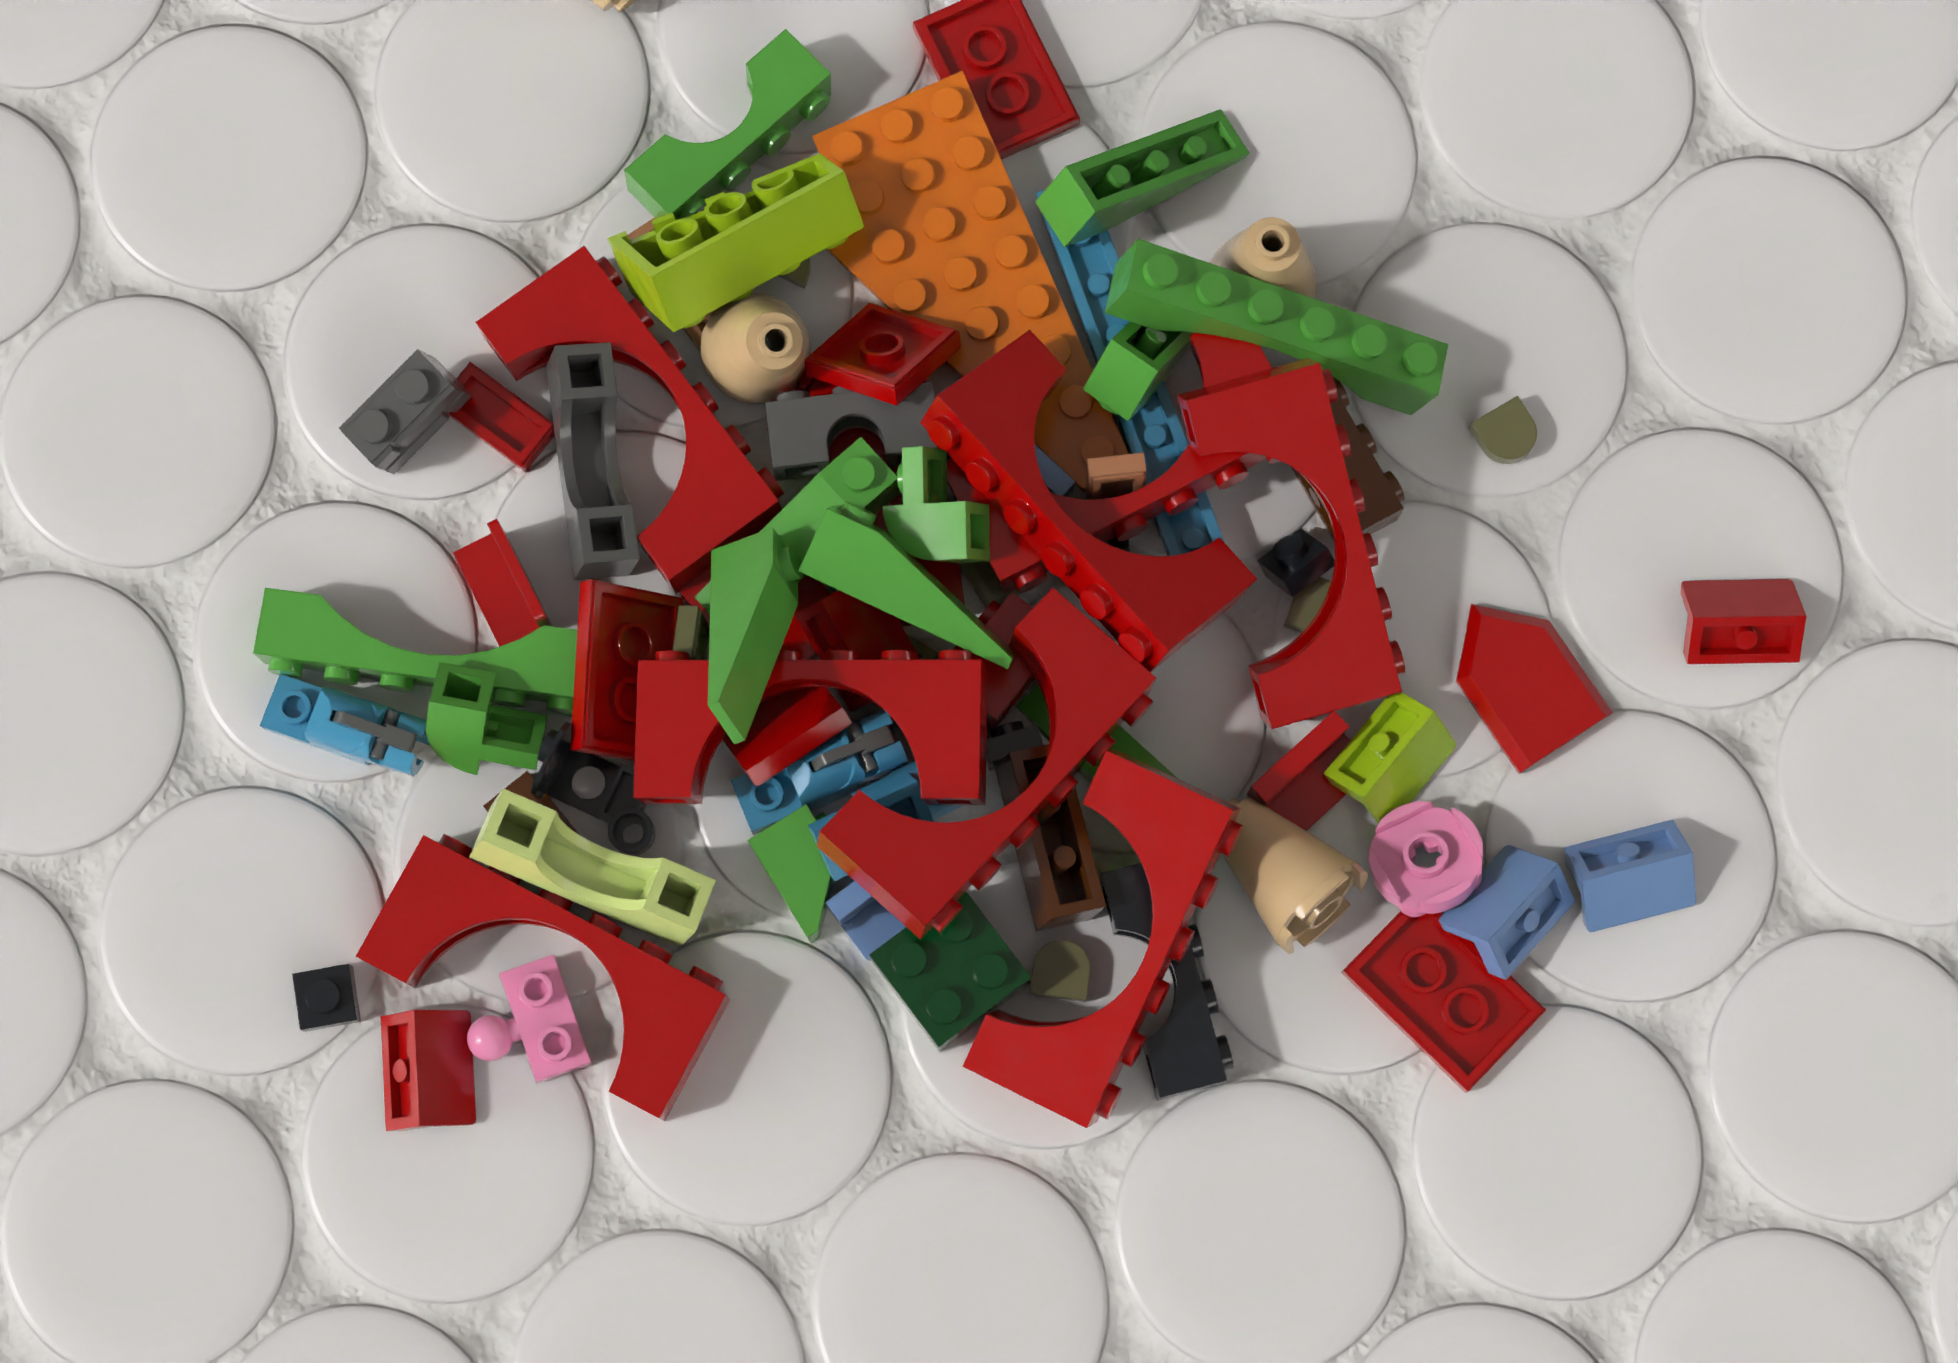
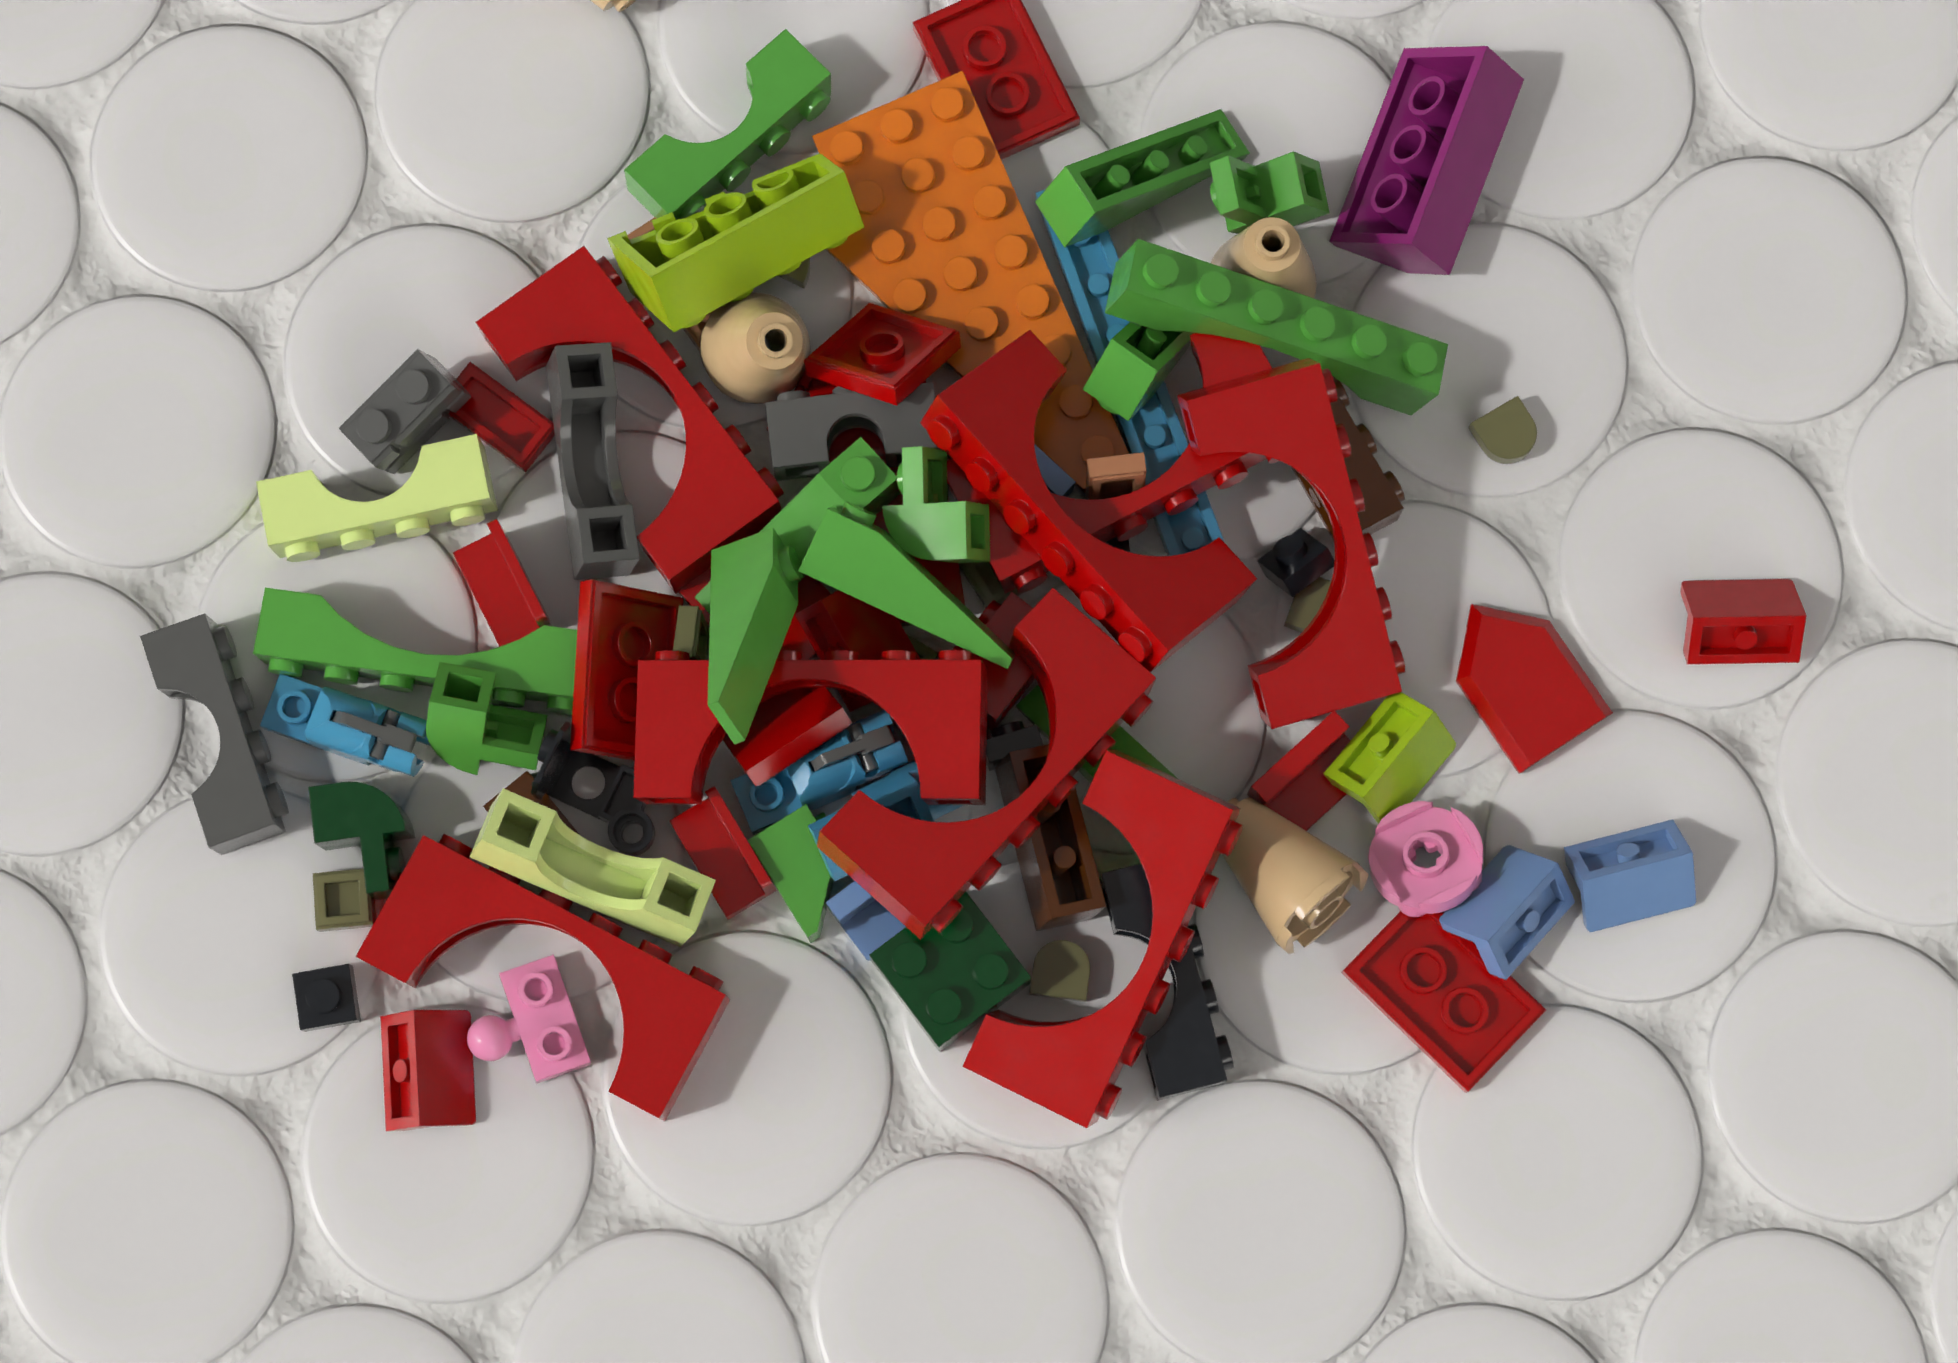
(236, 800): none -> dark grey arch
(342, 901): none -> olive tile
(364, 817): none -> dark green brick
(446, 486): none -> yellowish green arch
(723, 854): none -> red panel
(1279, 188): none -> bright green brick
(1428, 158): none -> magenta slope

